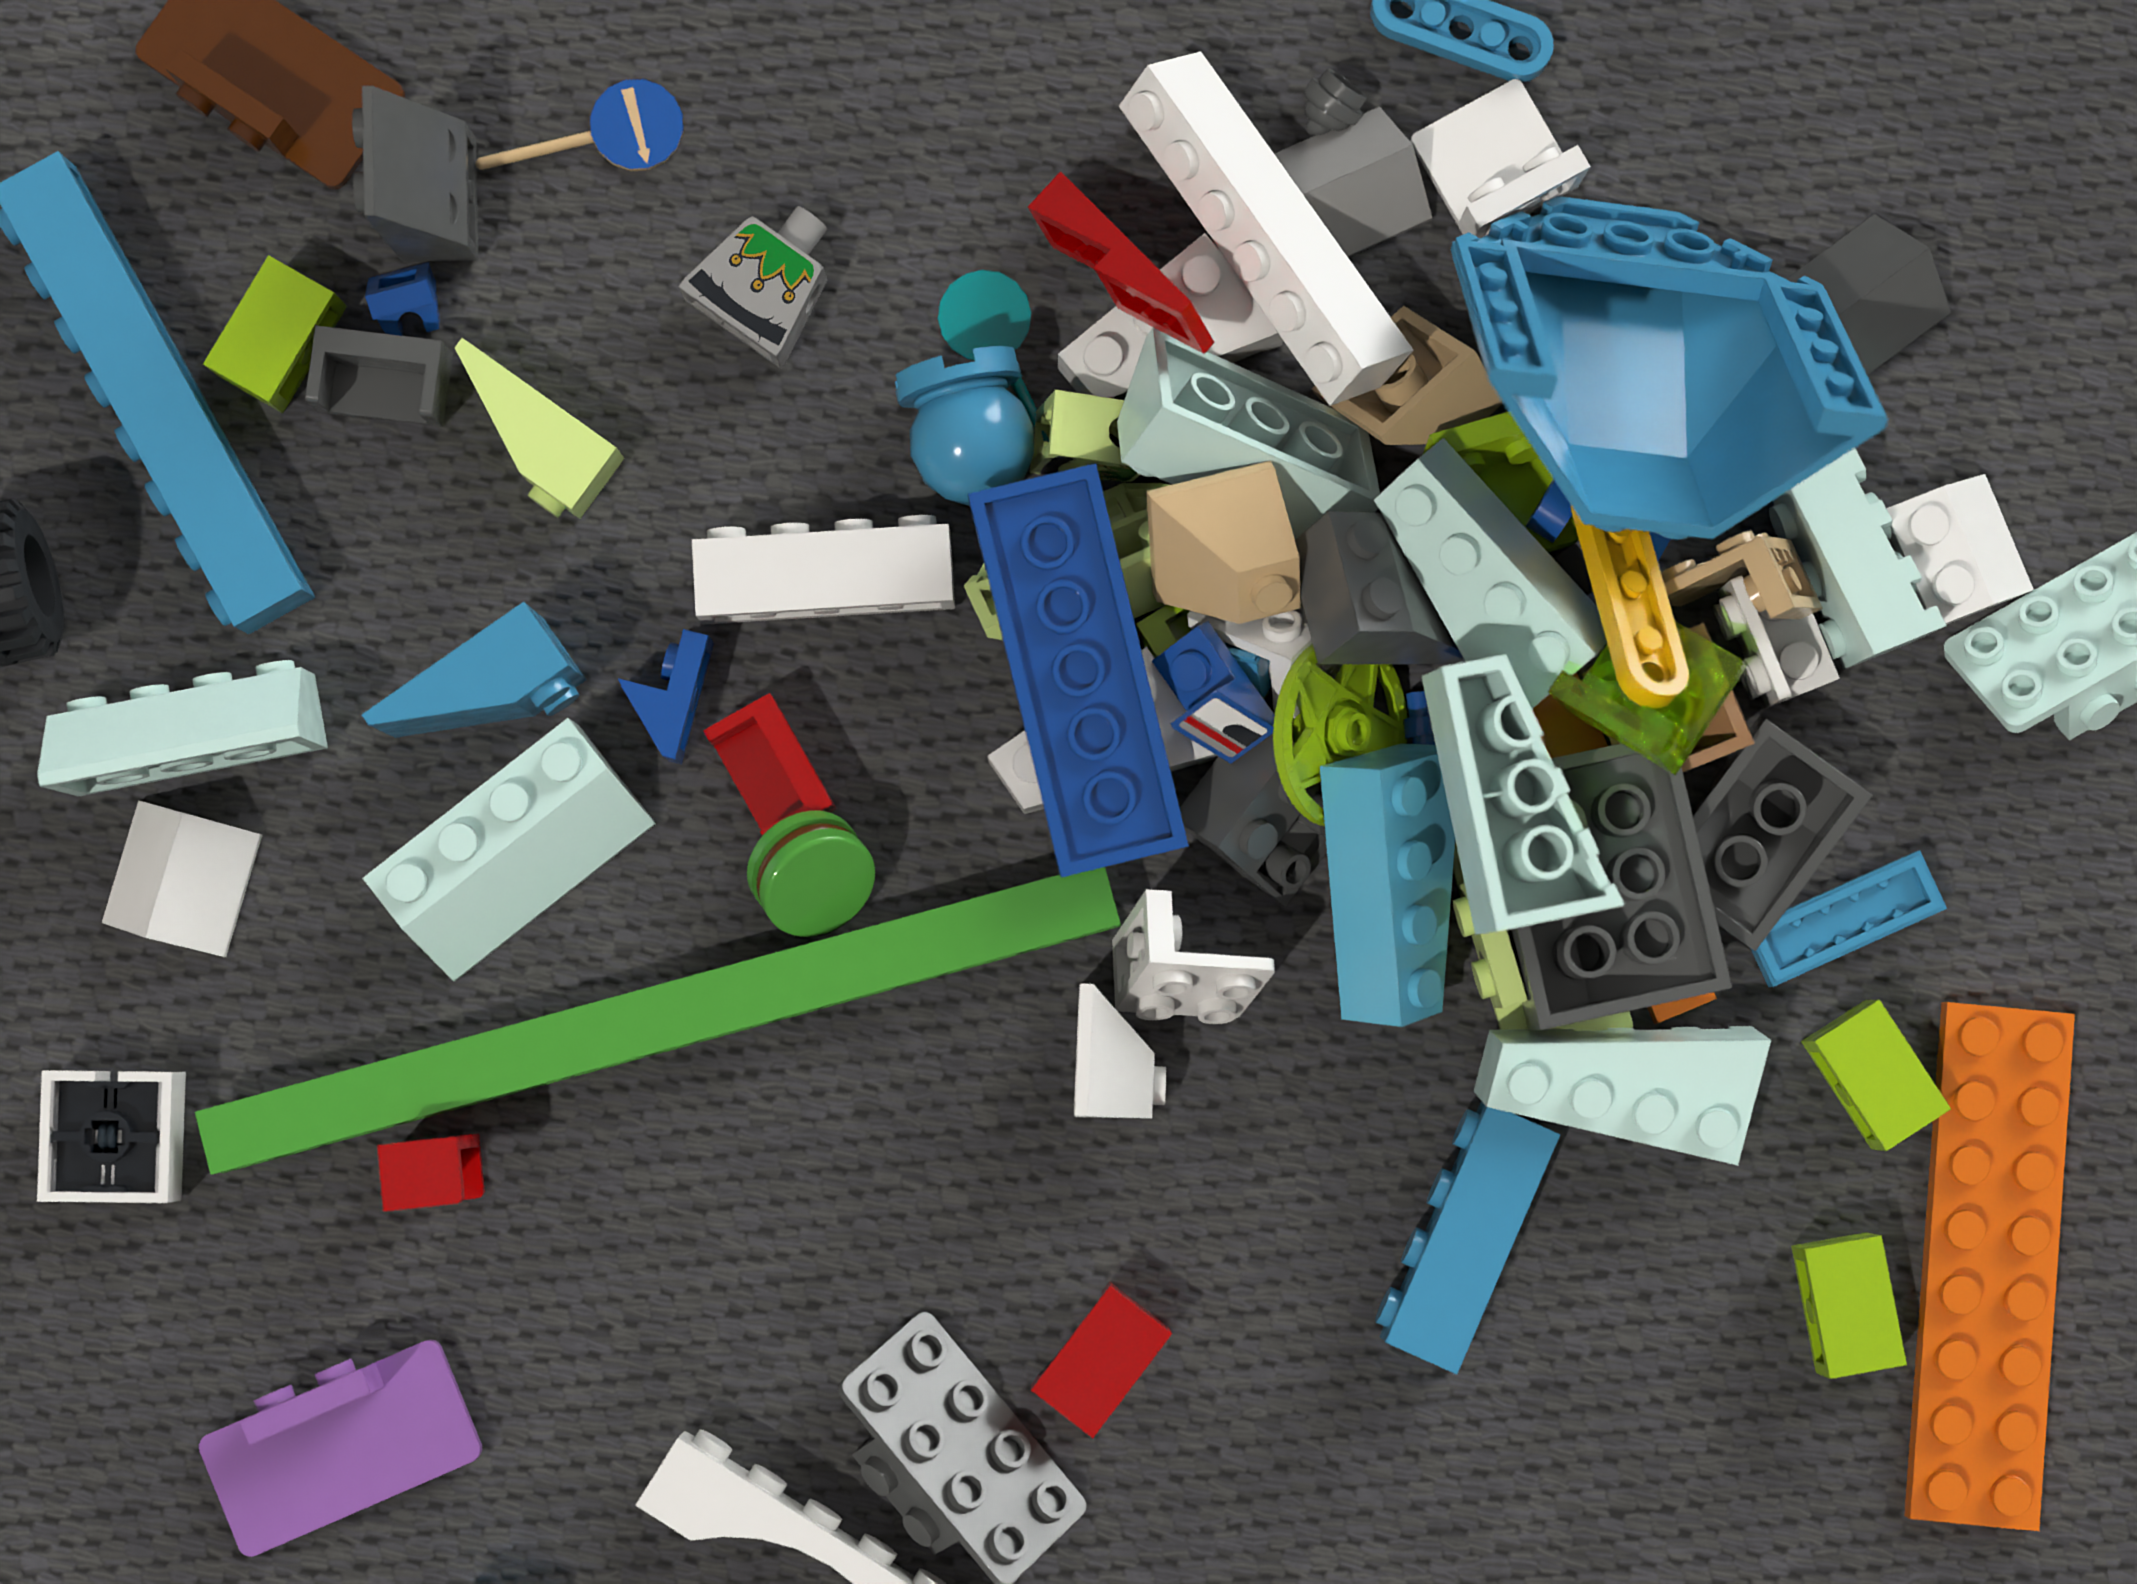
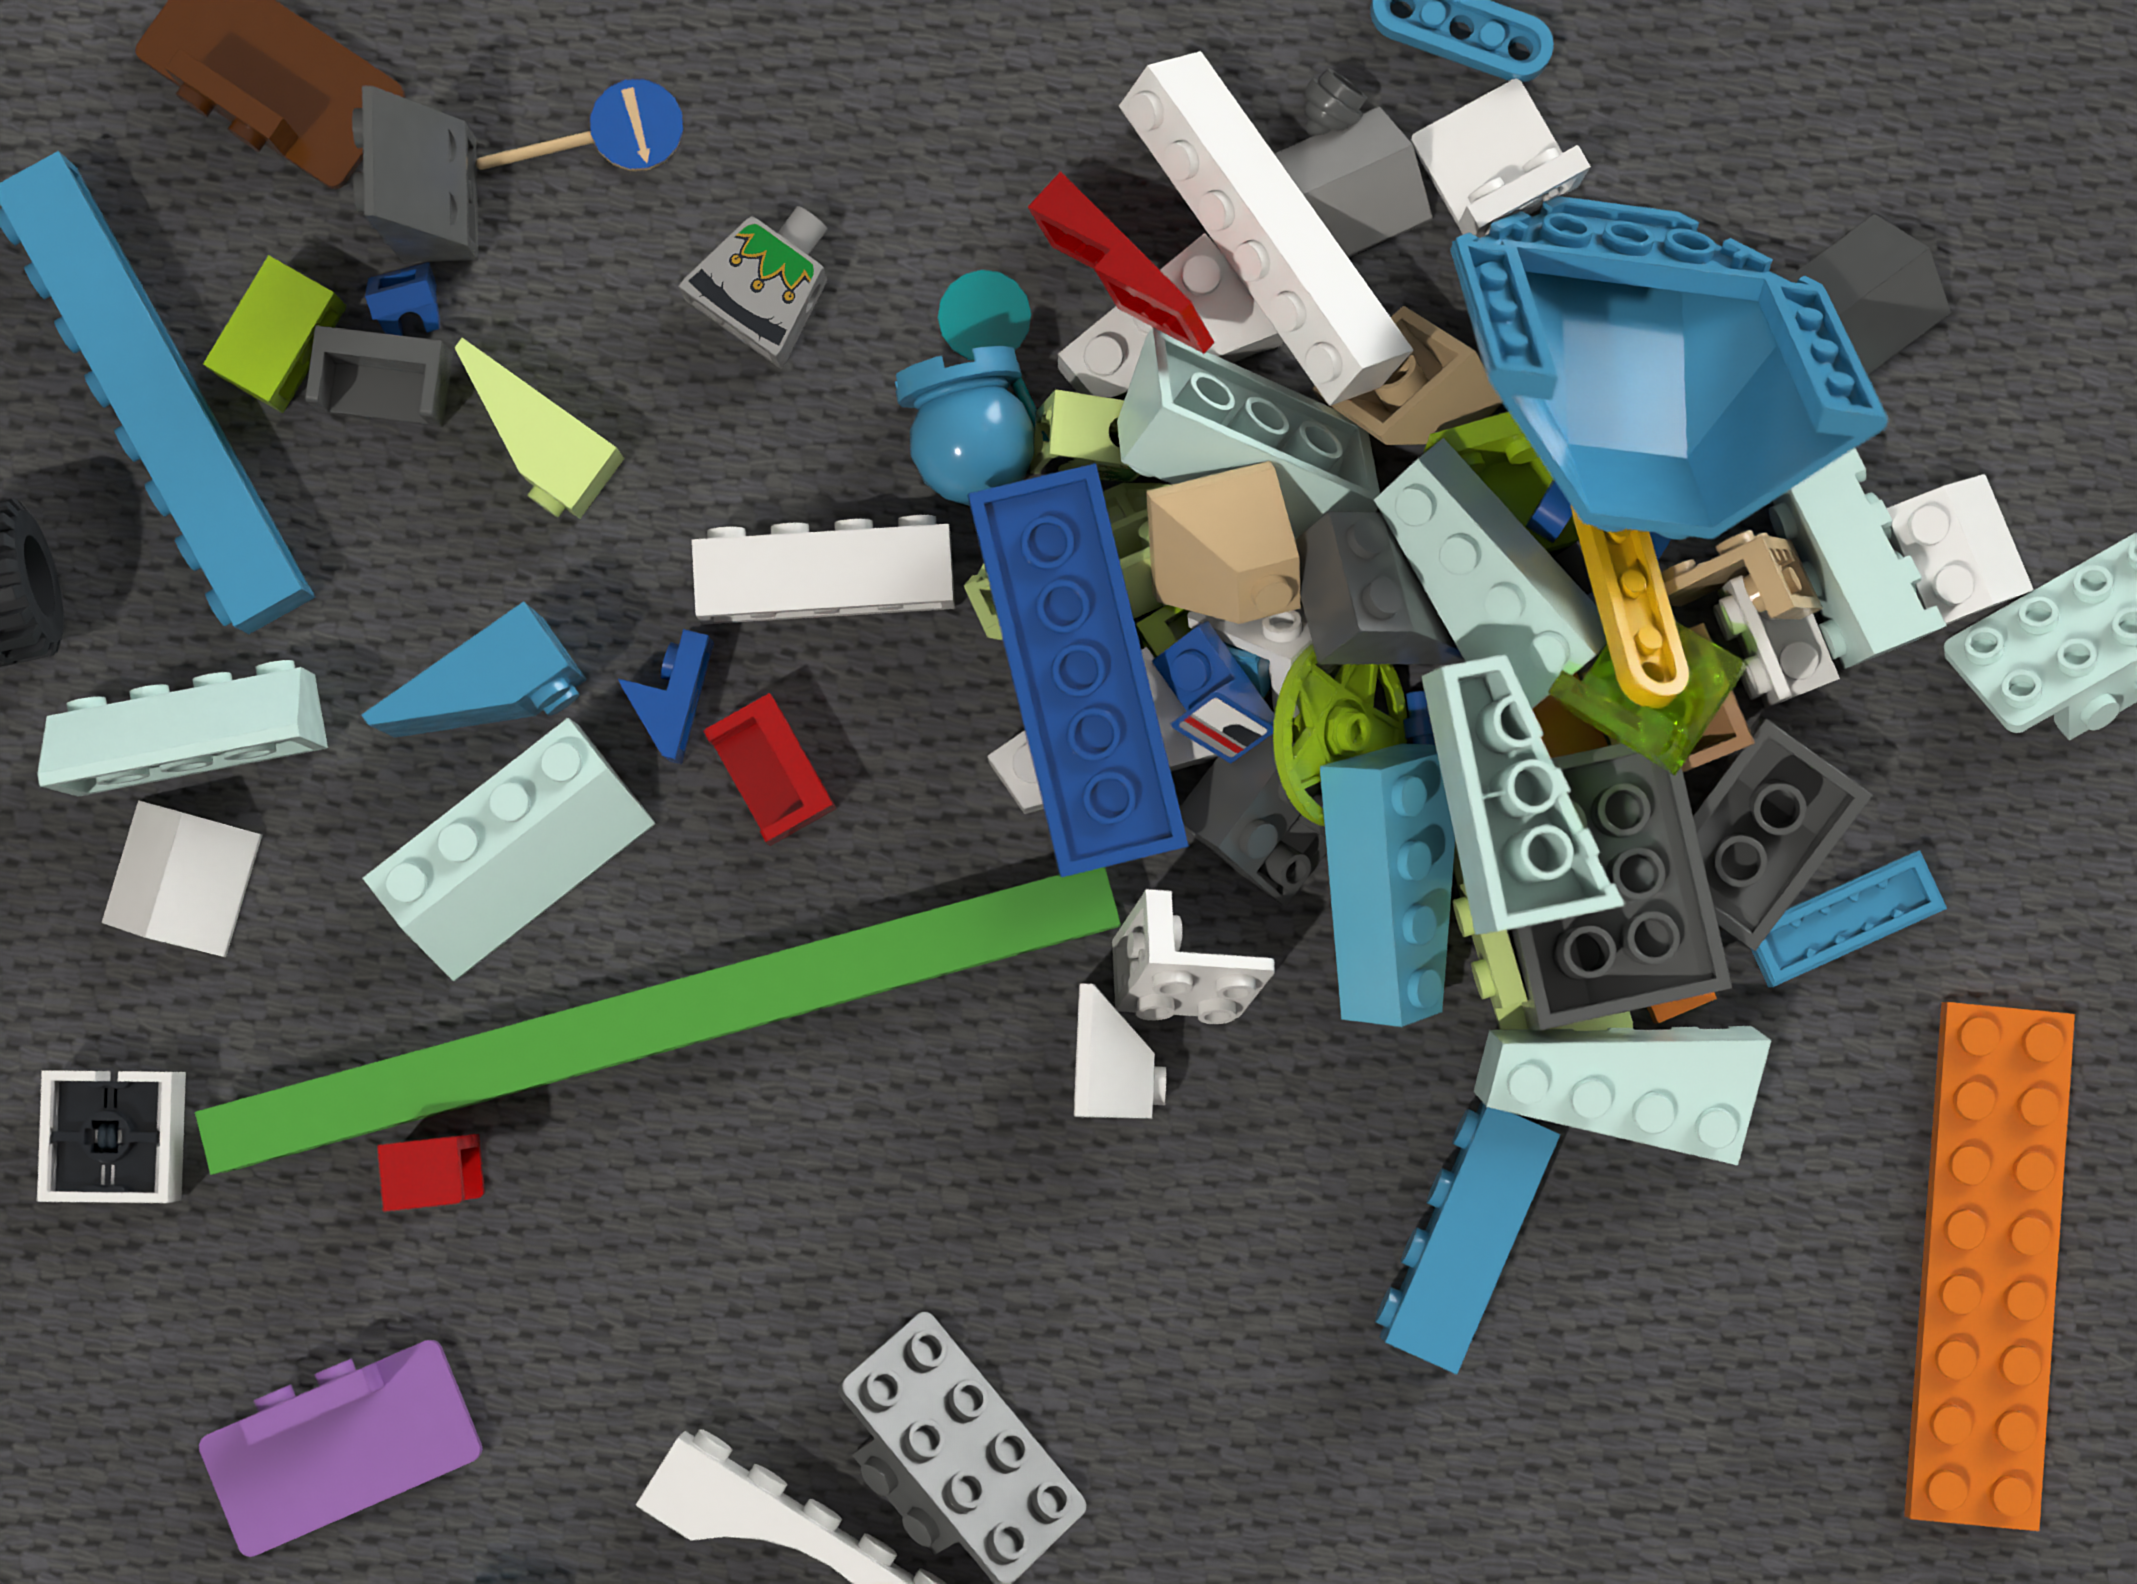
(810, 873): bright green head -> none
(1101, 1360): red panel -> none
(1849, 1305): lime panel -> none
(1876, 1075): lime panel -> none

